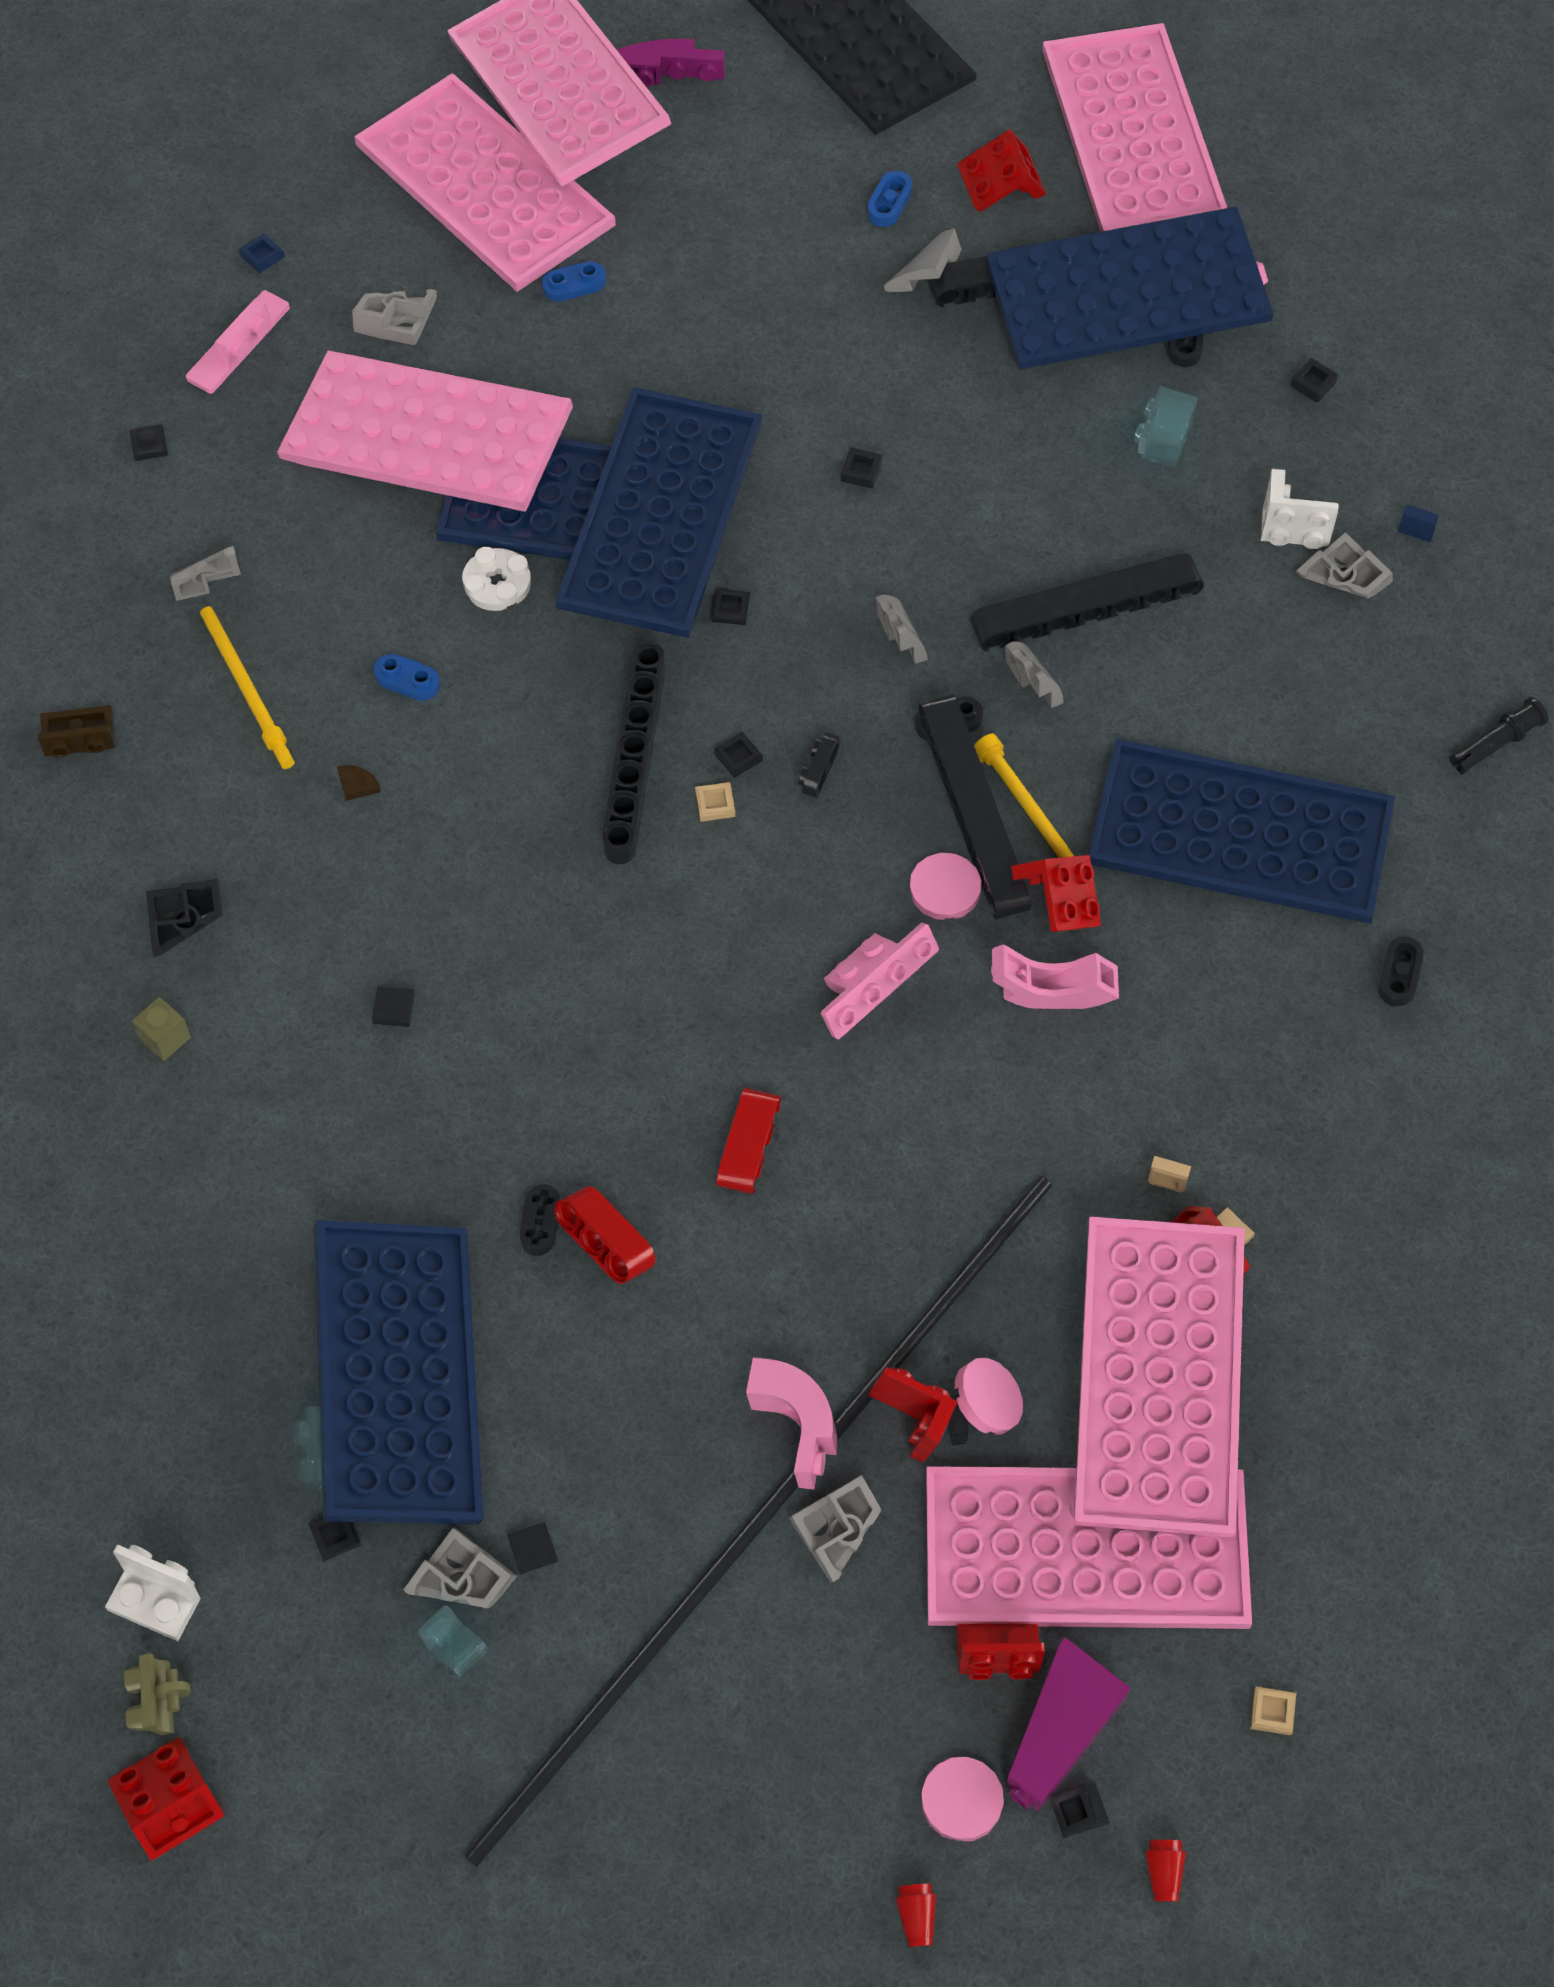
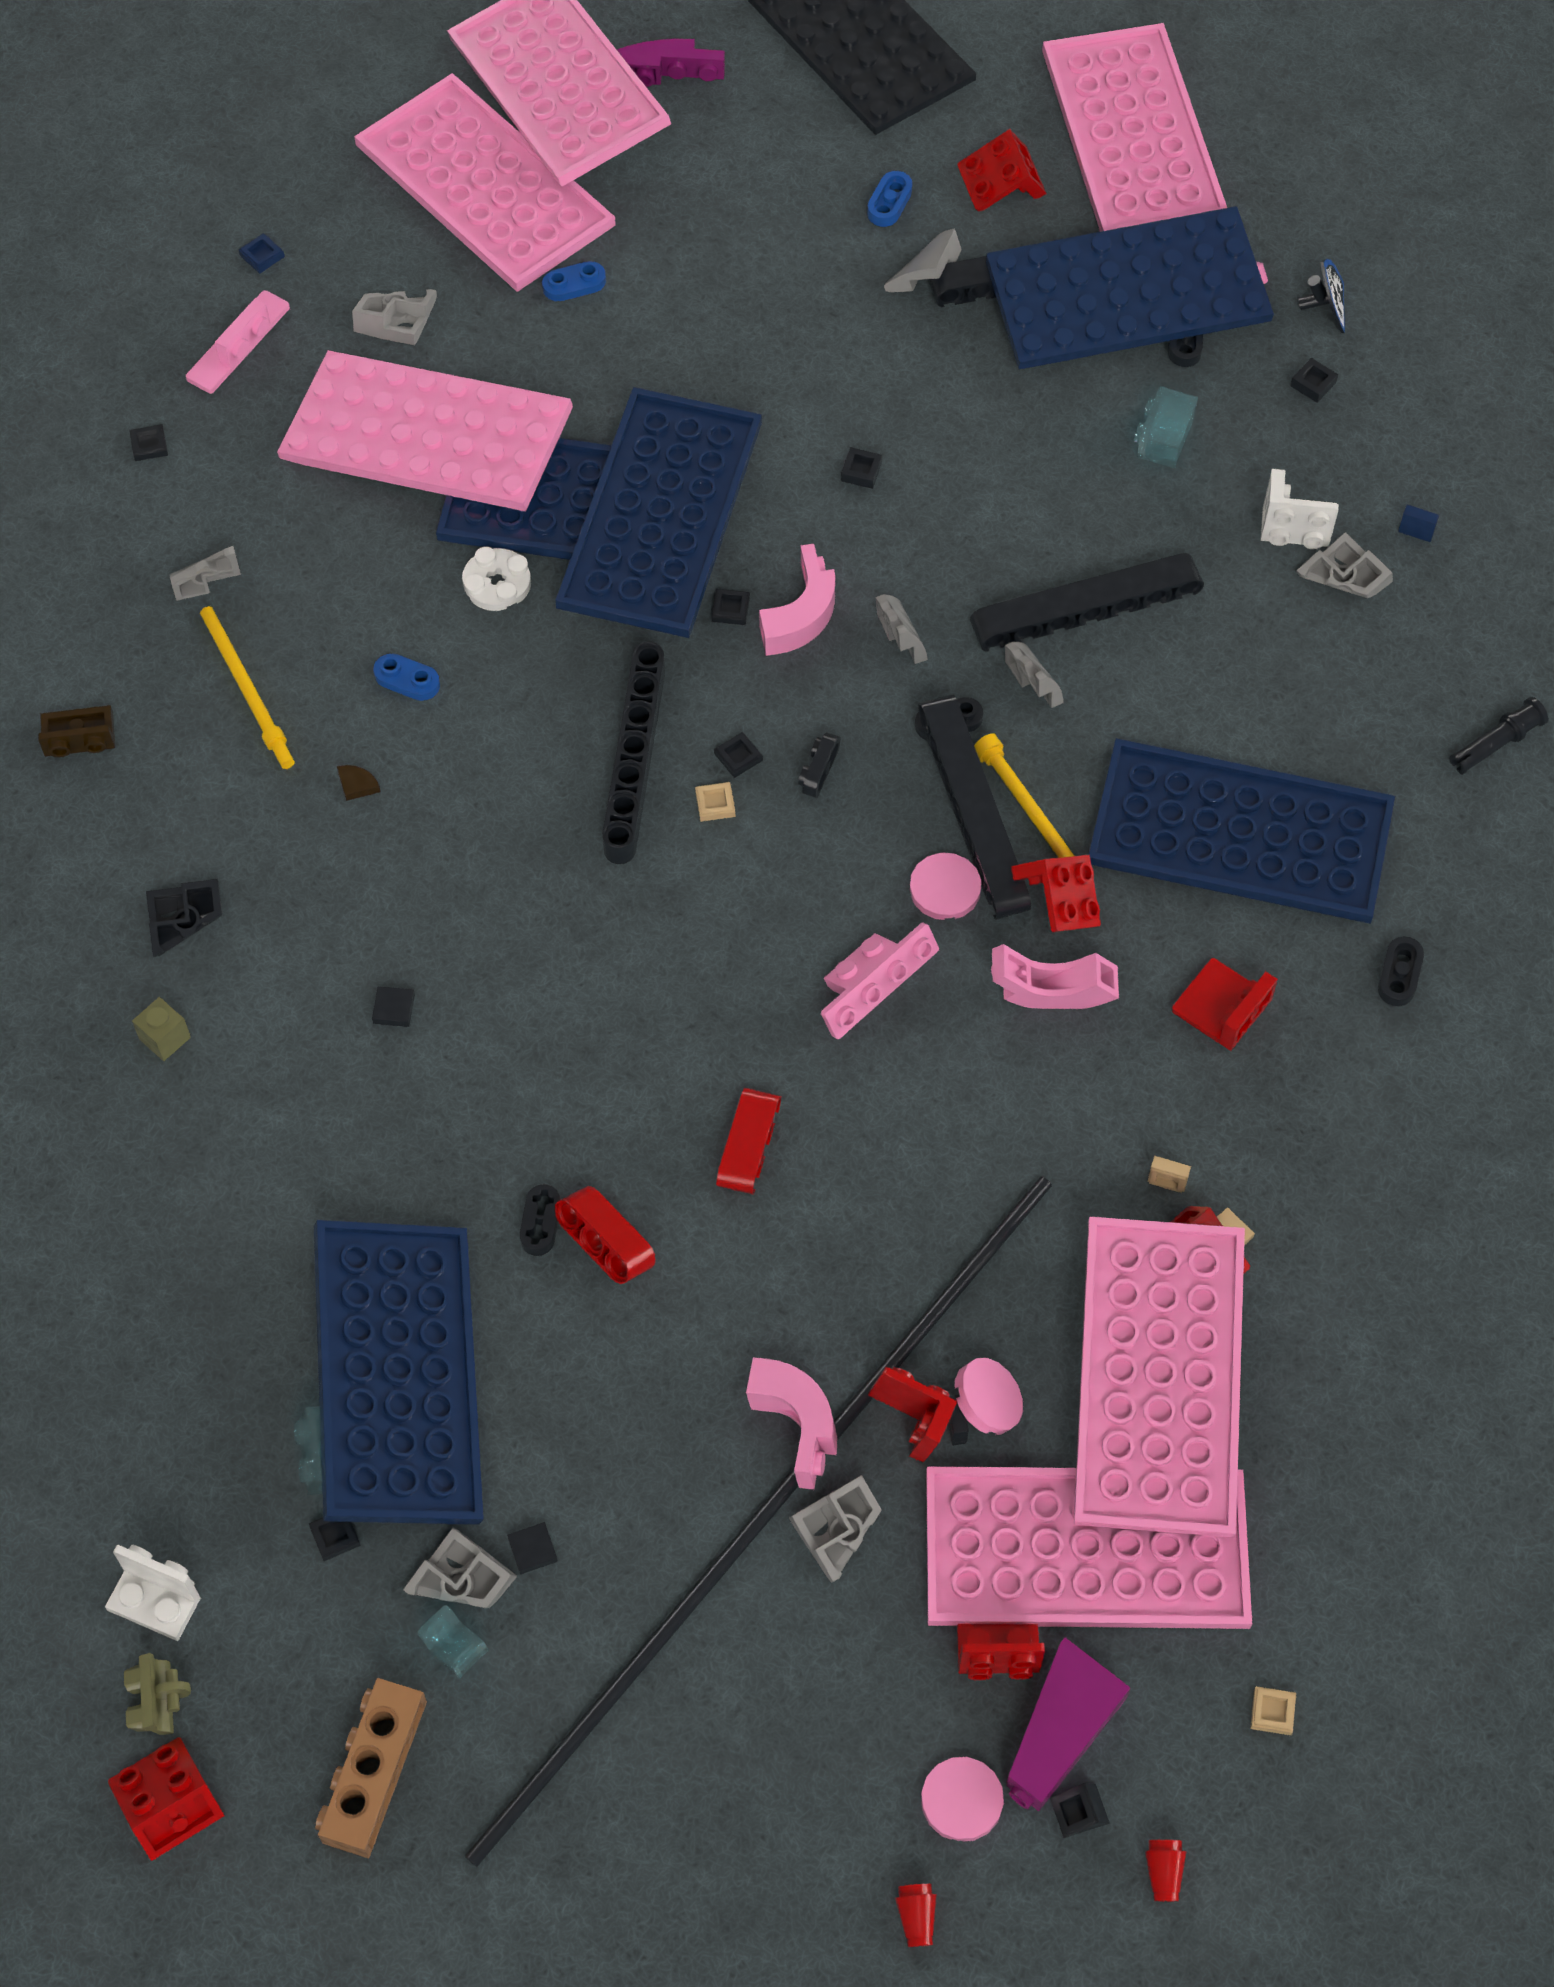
(359, 1831): none -> medium nougat brick
(805, 618): none -> bright pink arch
(1224, 1002): none -> red bracket
(1331, 295): none -> shield

